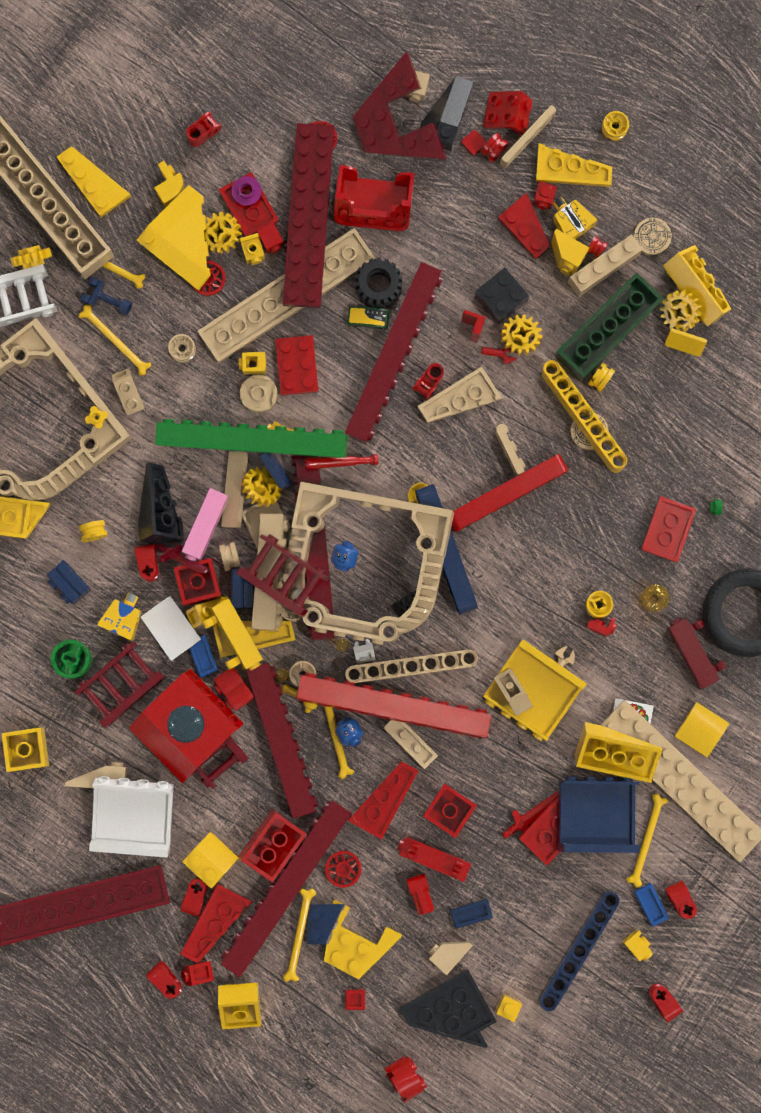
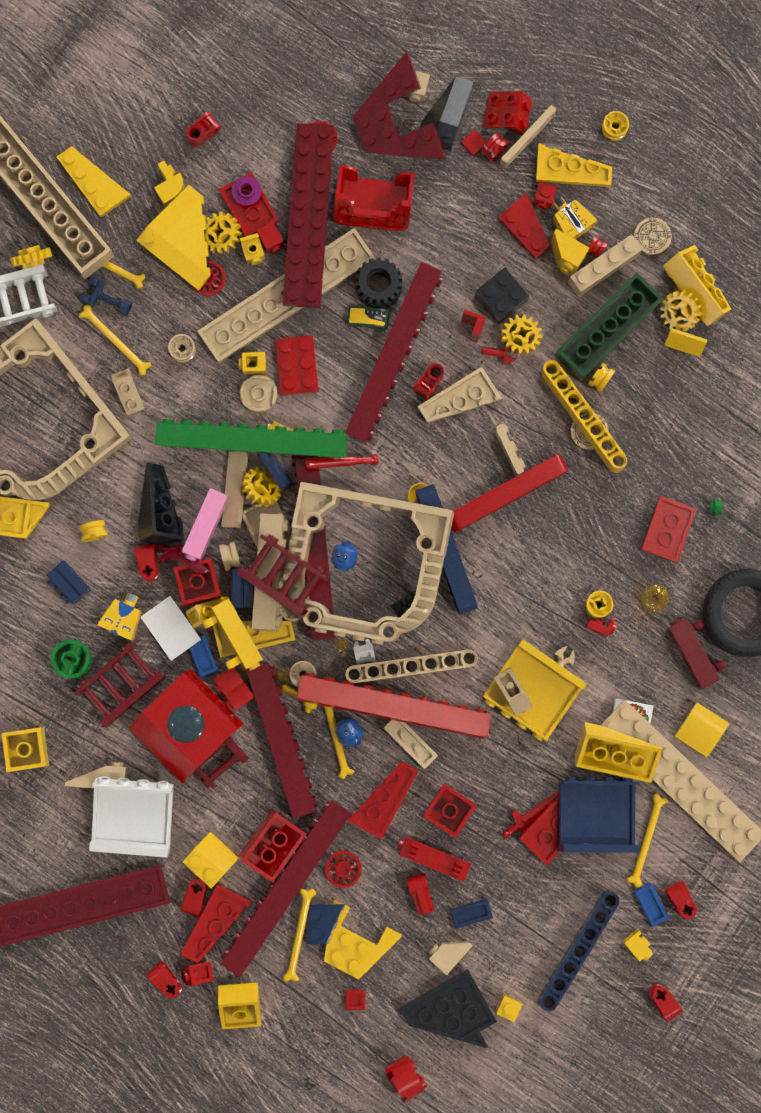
(98, 423): yellow plate -> none

